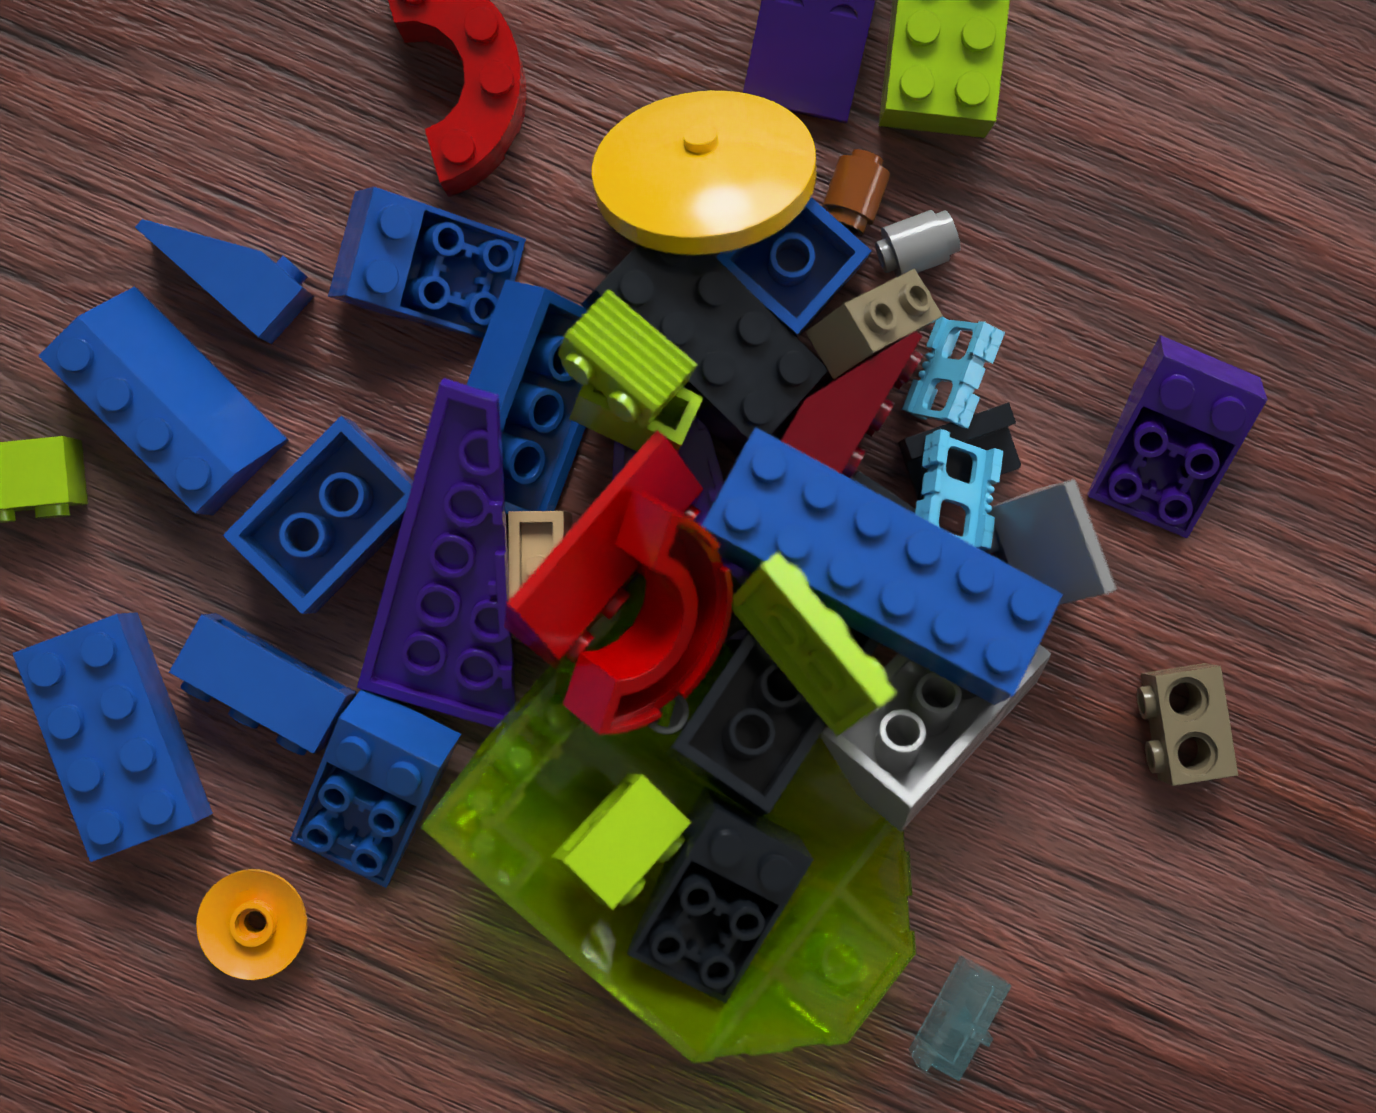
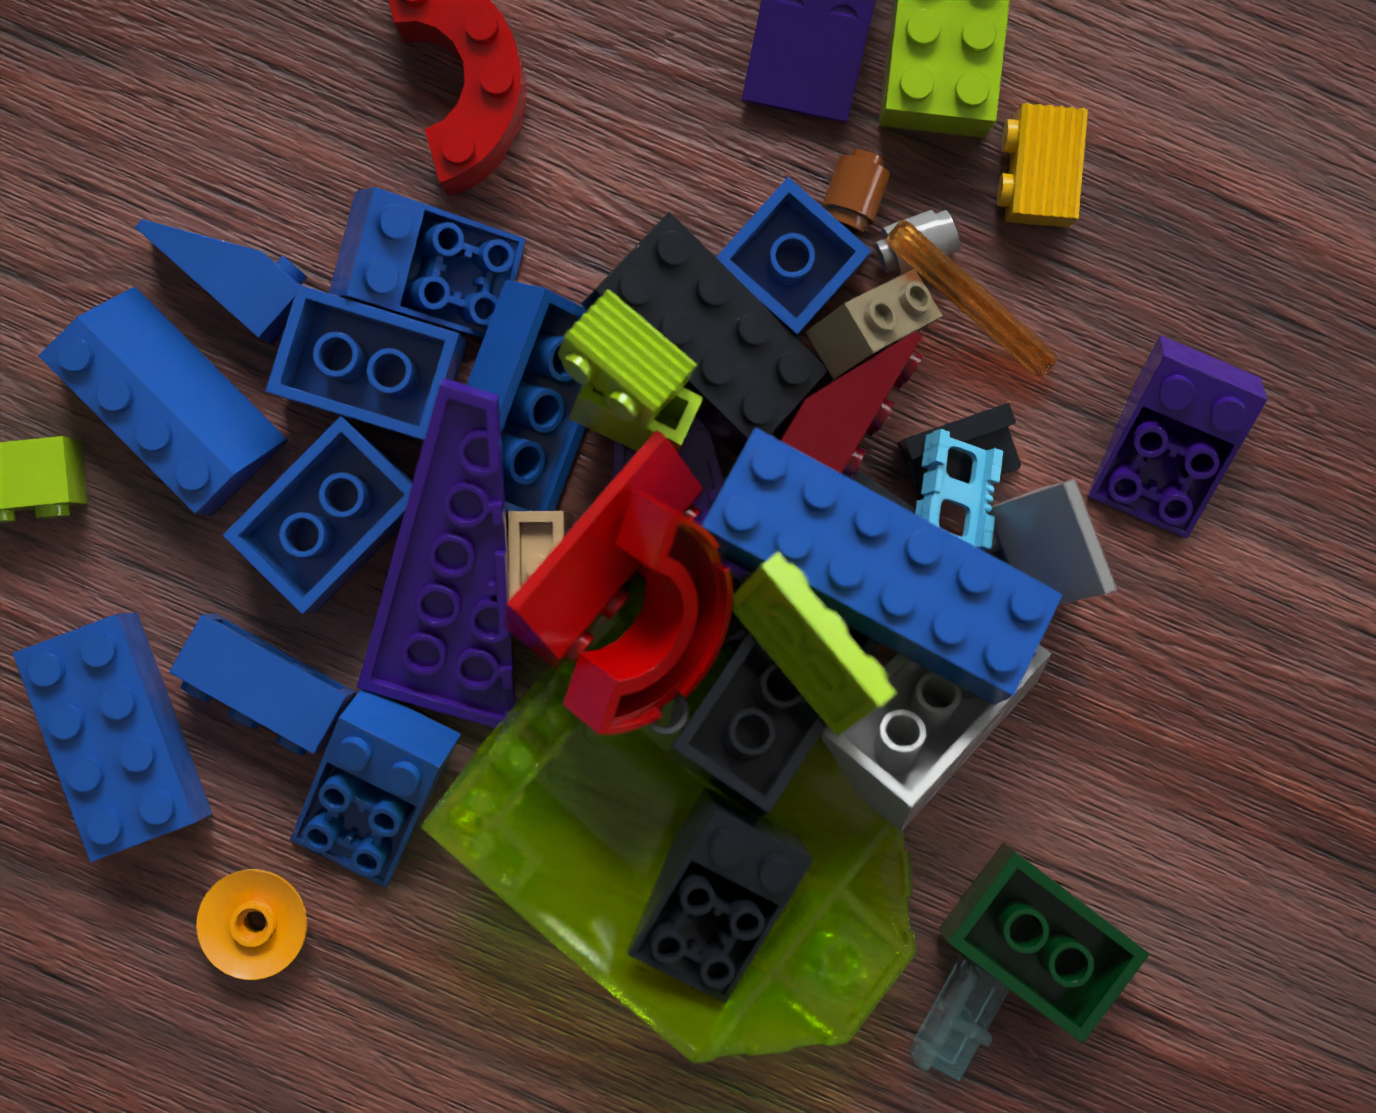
(363, 362): none -> blue brick
(622, 841): lime brick -> none
(704, 172): yellow dish -> none
(963, 373): medium azure piece -> none
(971, 298): none -> clear orange axle
(1042, 943): none -> dark green brick
(1044, 165): none -> yellow brick
(1202, 718): dark tan brick -> none

